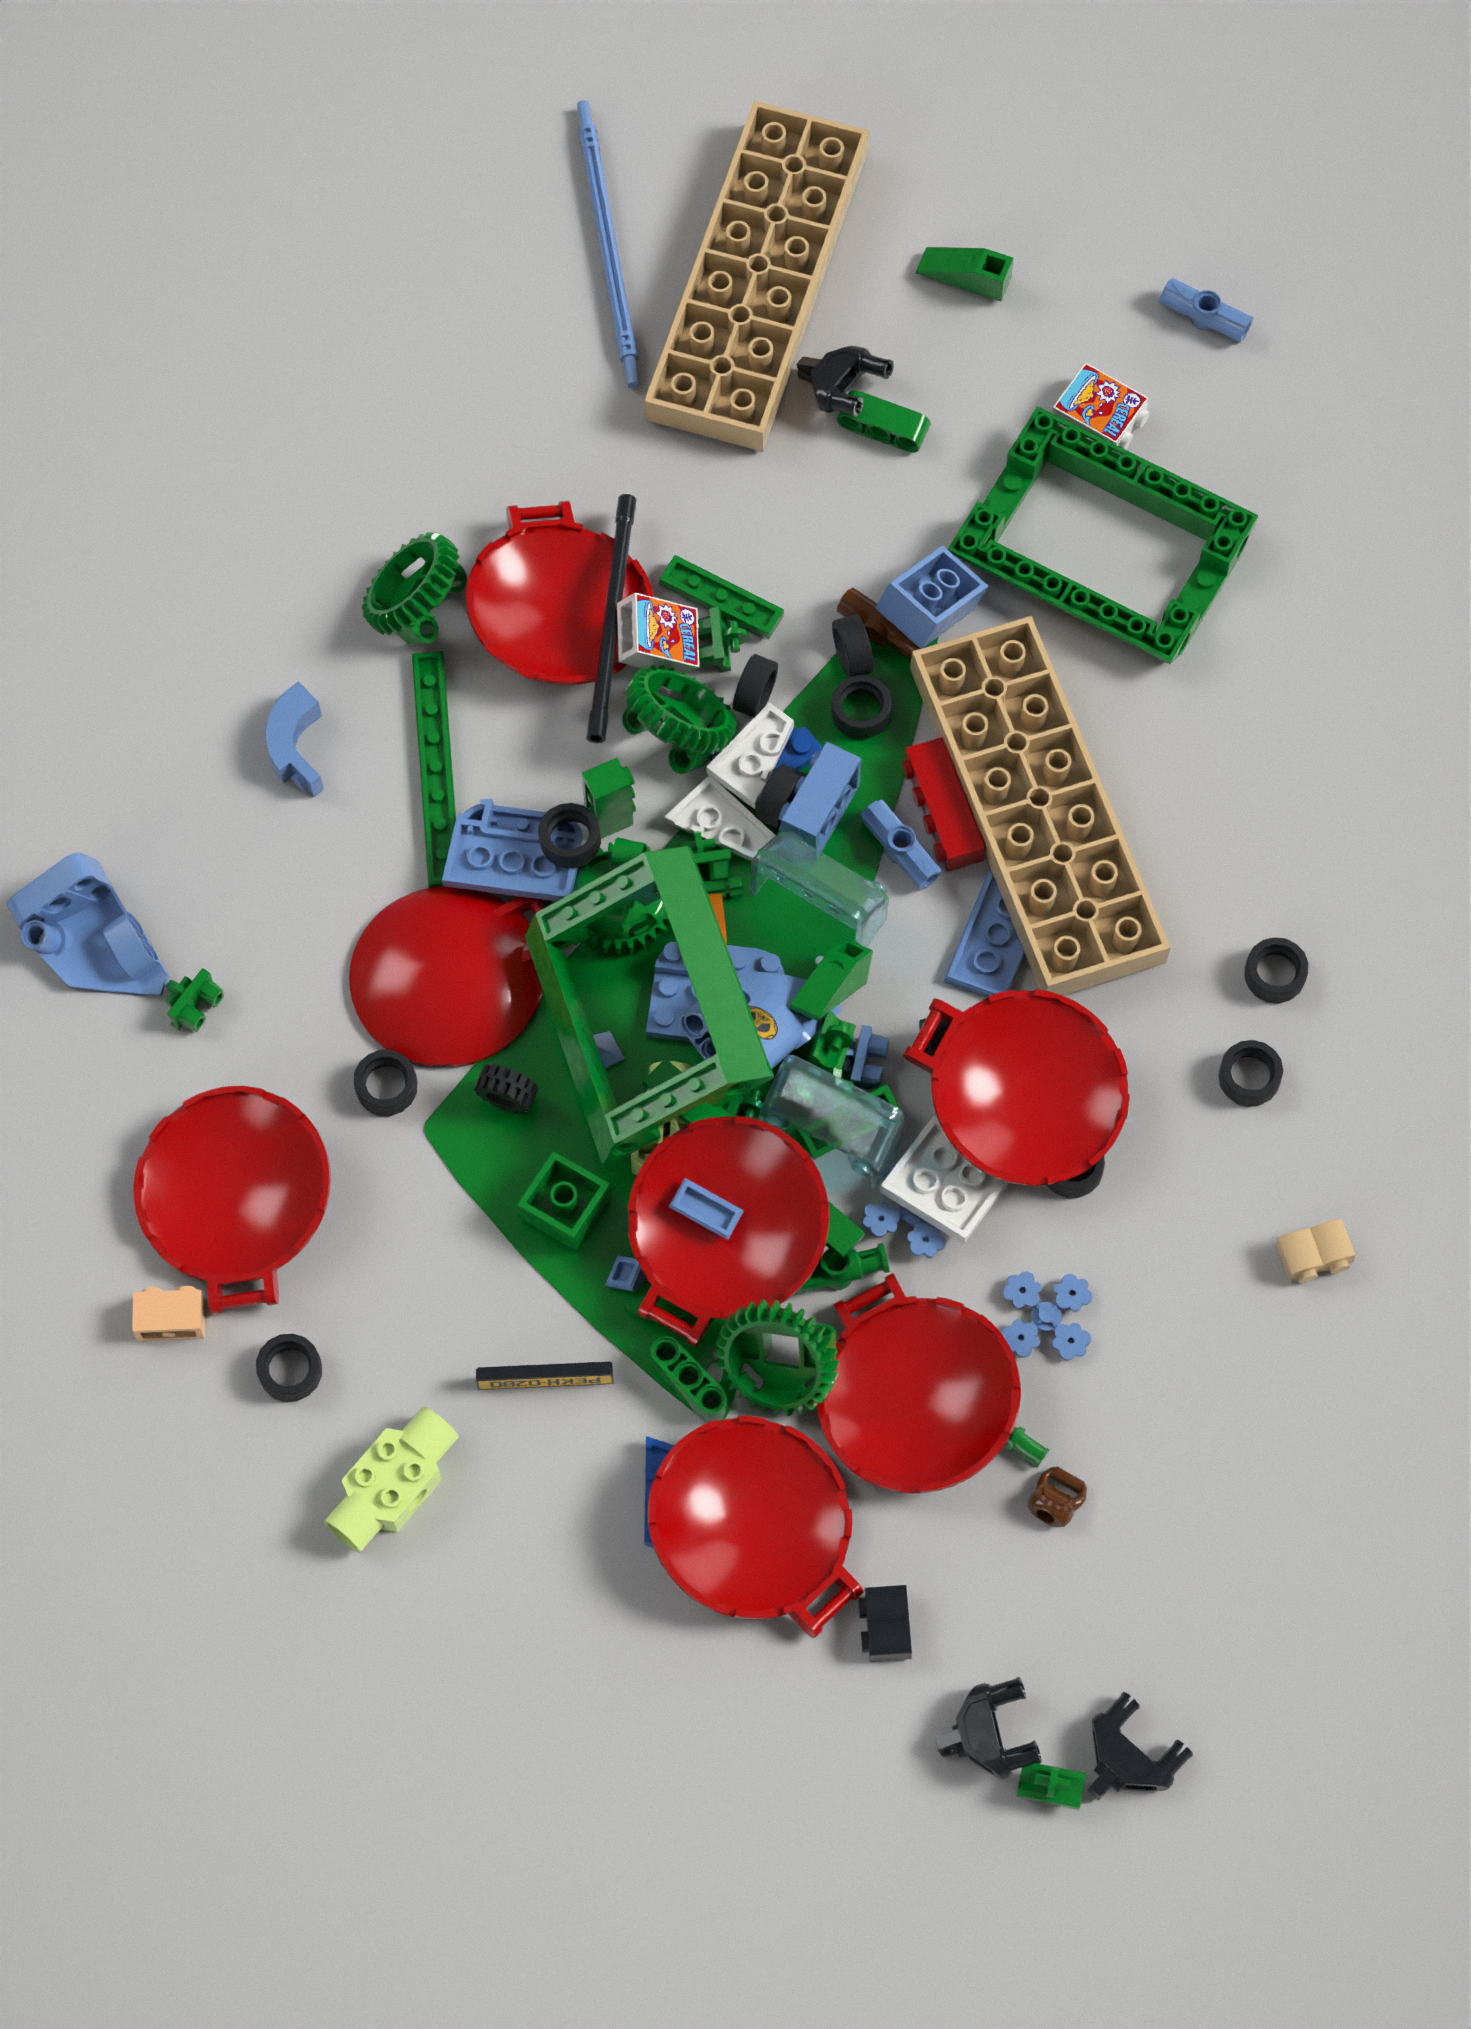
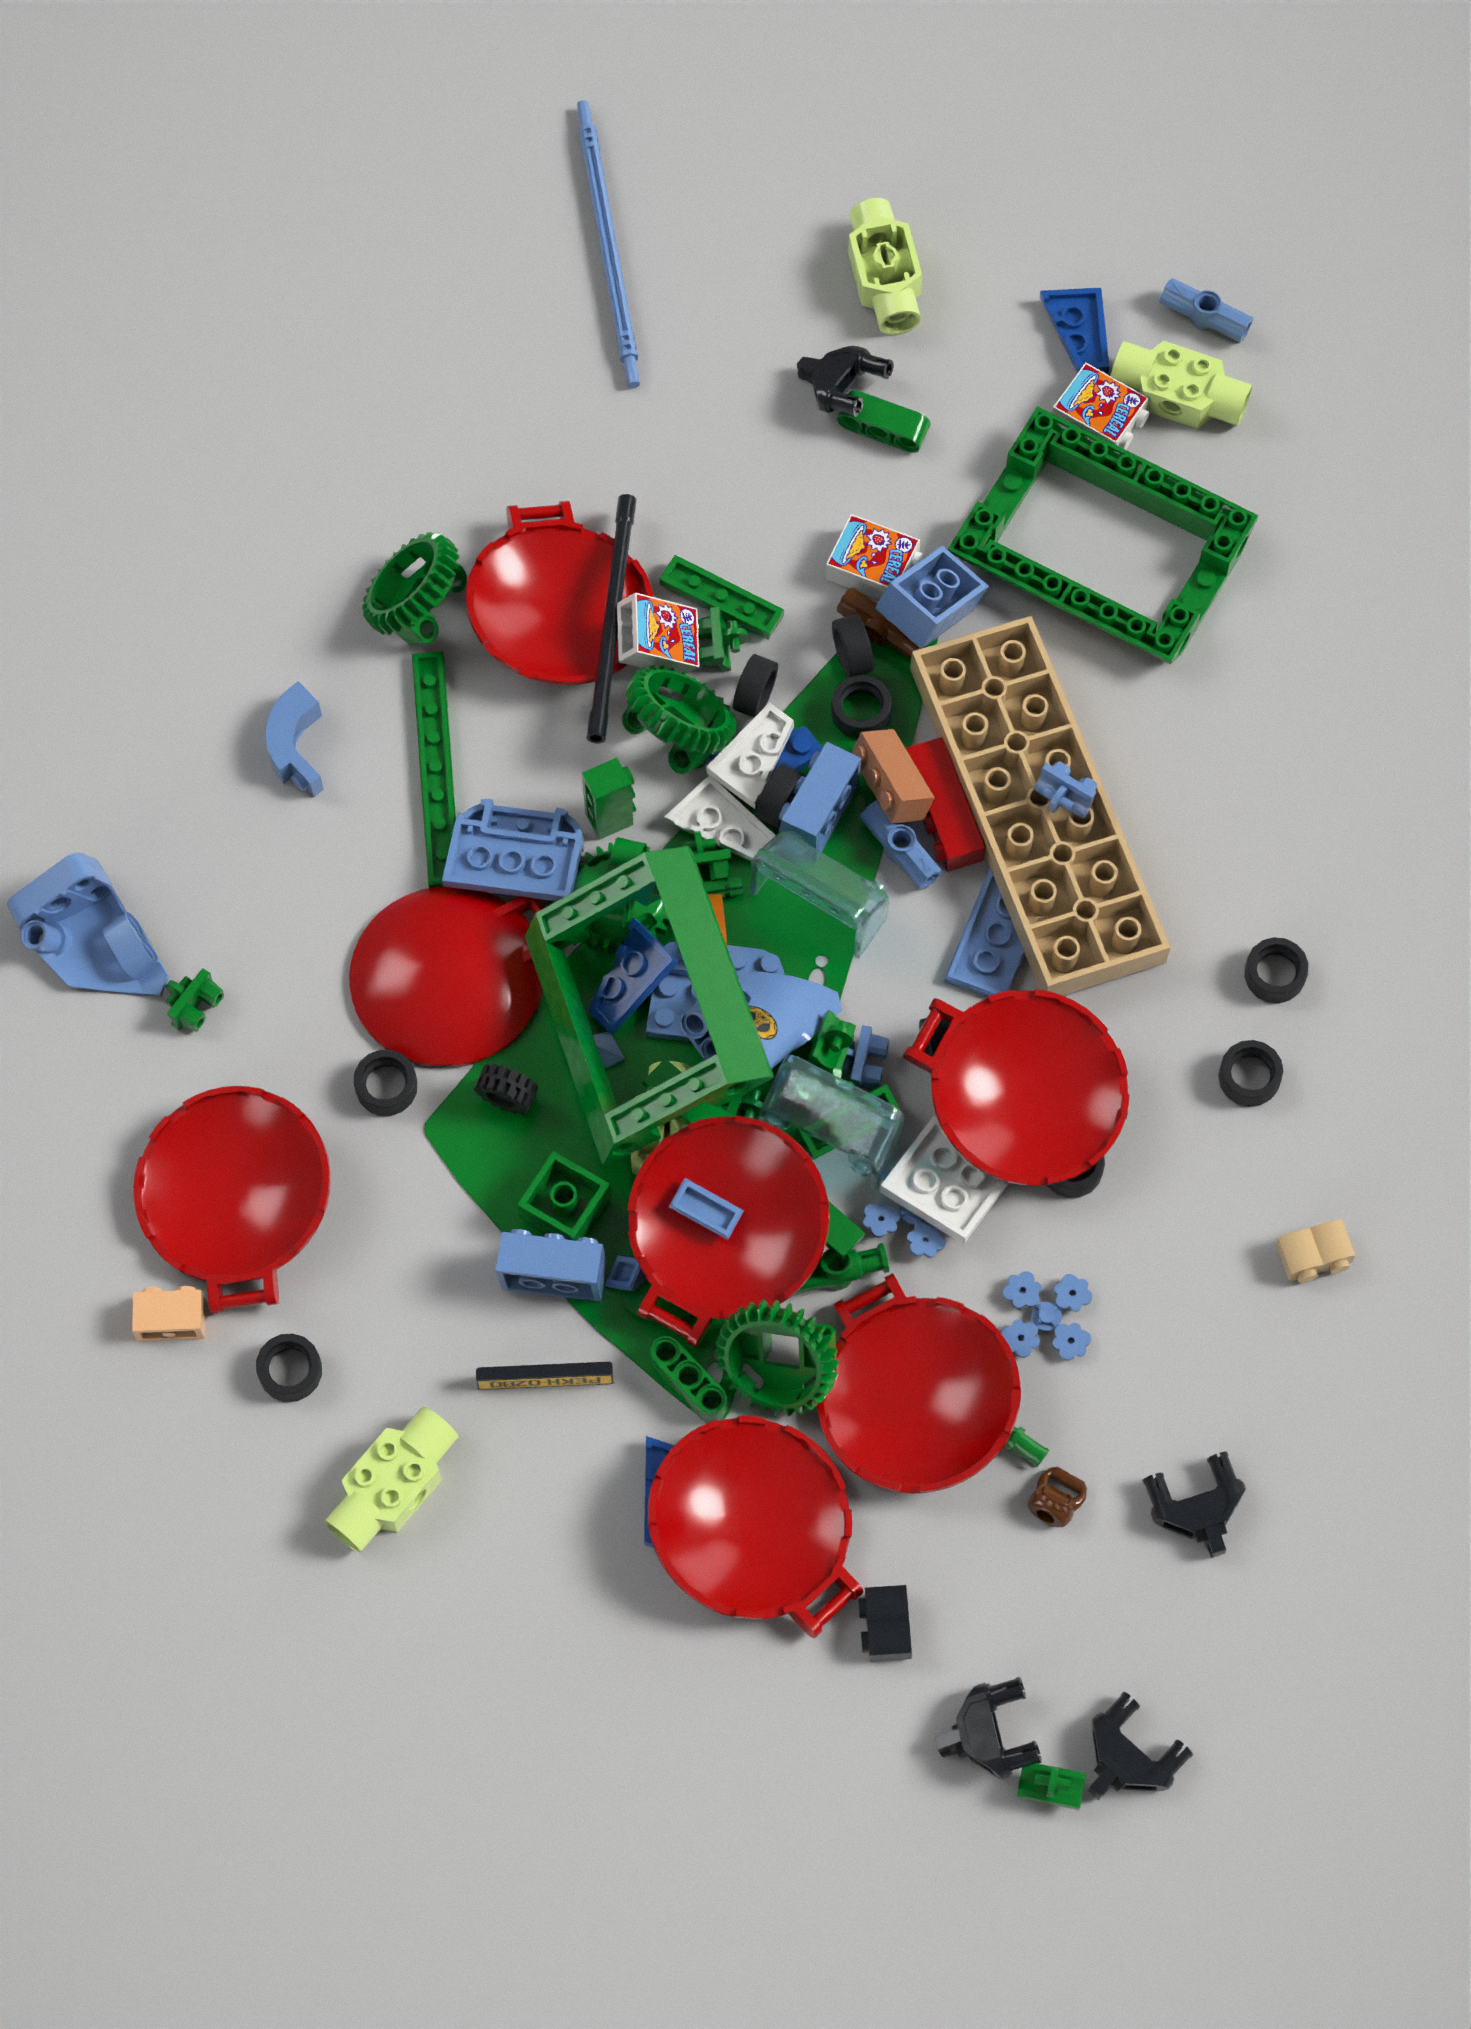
(551, 1265): none -> medium blue brick
(569, 813): black tyre -> none
(636, 972): none -> blue wing
(757, 276): tan brick -> none
(833, 980): green slope -> none
(871, 556): none -> brick
(885, 266): none -> yellowish green brick
(893, 776): none -> nougat brick
(969, 269): green slope -> none
(1064, 790): none -> medium blue hips
(1080, 325): none -> blue wing
(1182, 384): none -> yellowish green brick
(1203, 1514): none -> black connector

